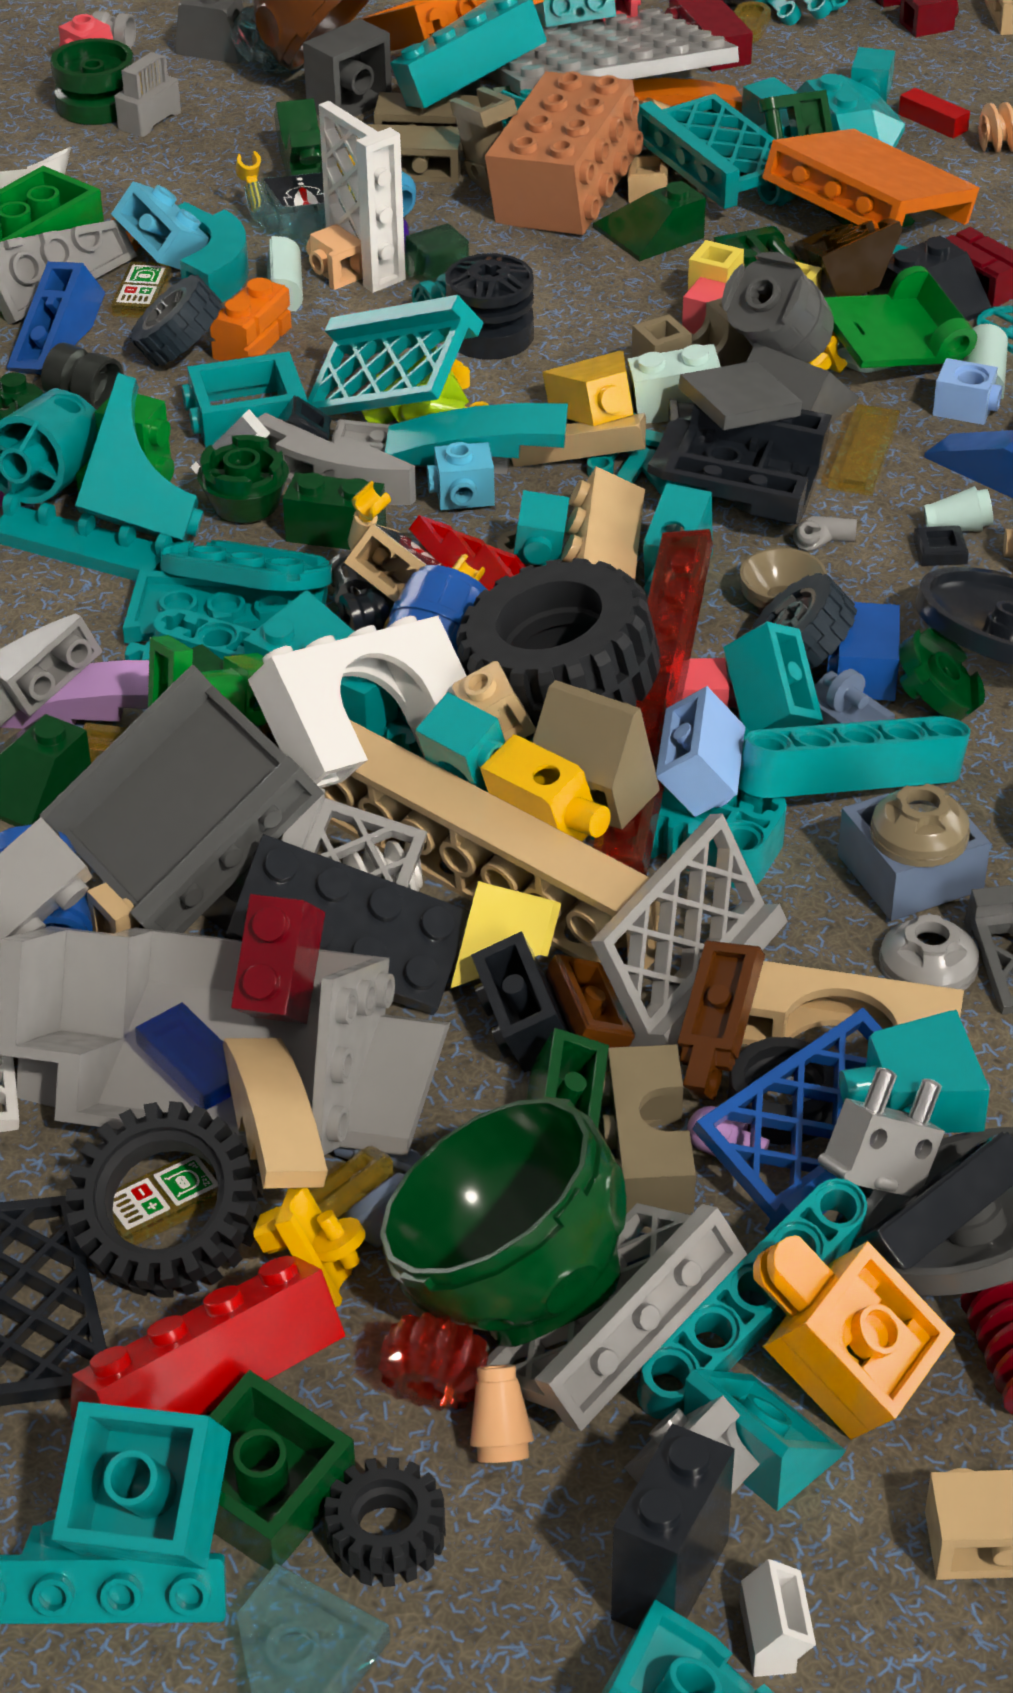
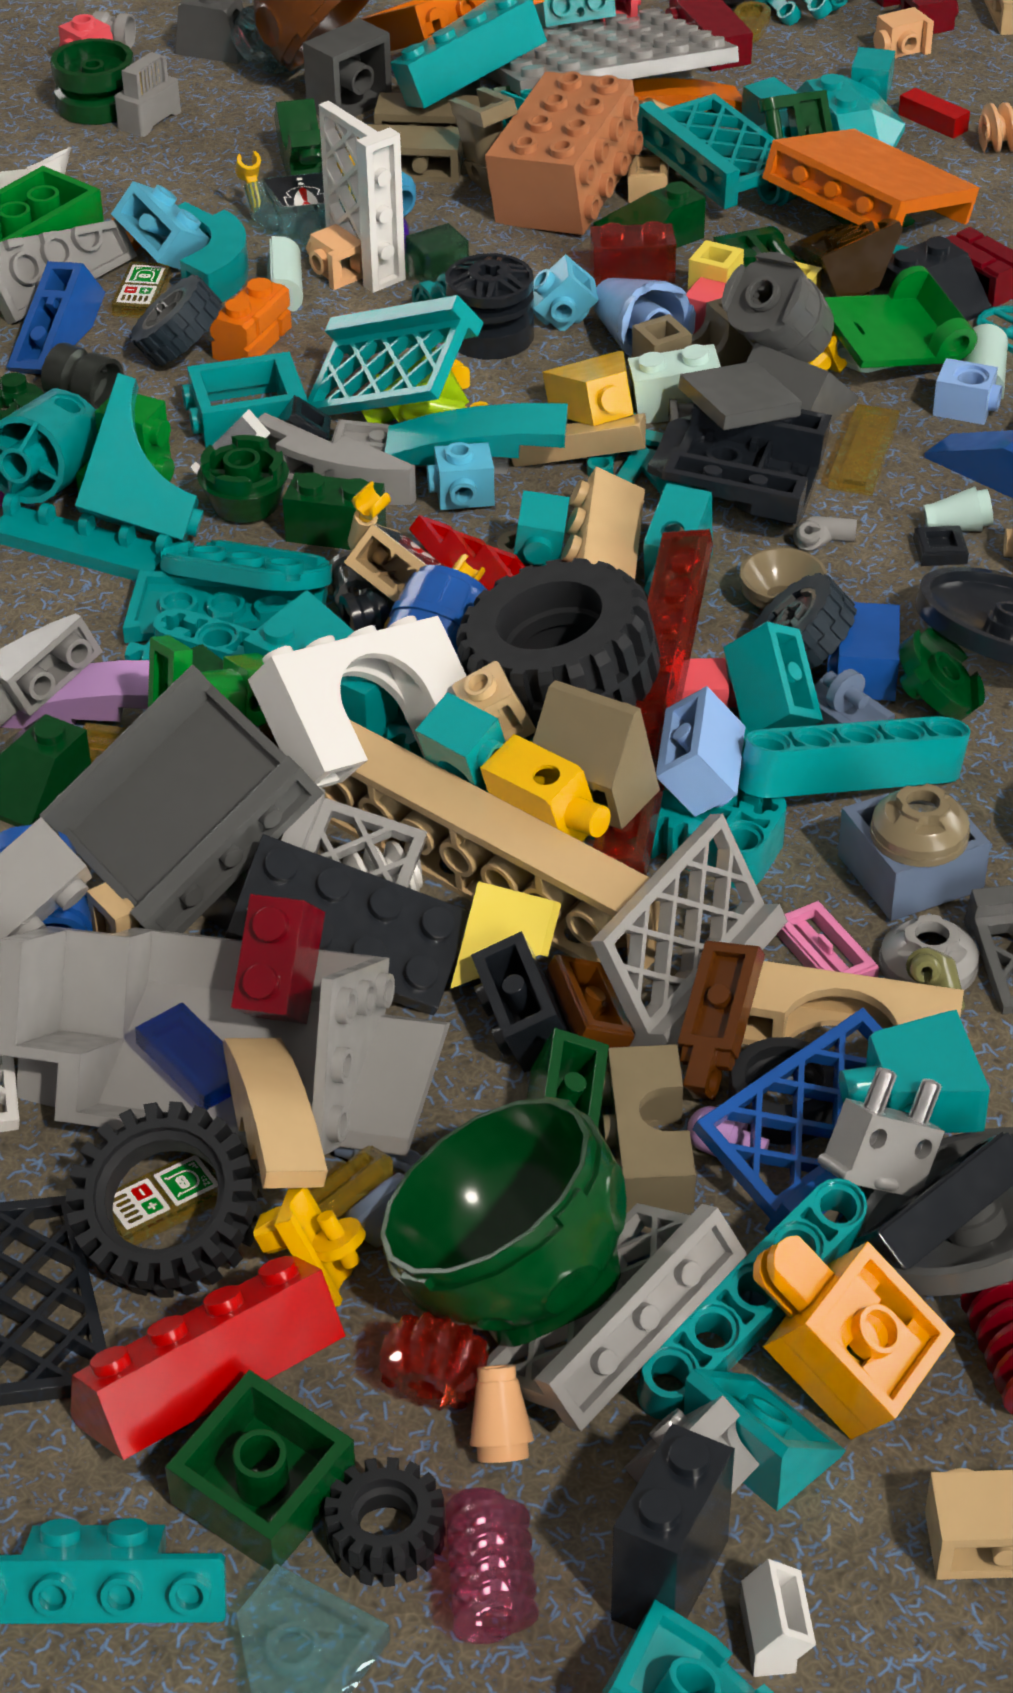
(142, 1485): teal brick -> none
(490, 1566): none -> clear pink piece
(563, 294): none -> medium azure brick
(633, 251): none -> clear red brick
(638, 300): none -> light blue cone
(816, 950): none -> bright pink tile
(904, 32): none -> light nougat brick
(933, 968): none -> olive arm

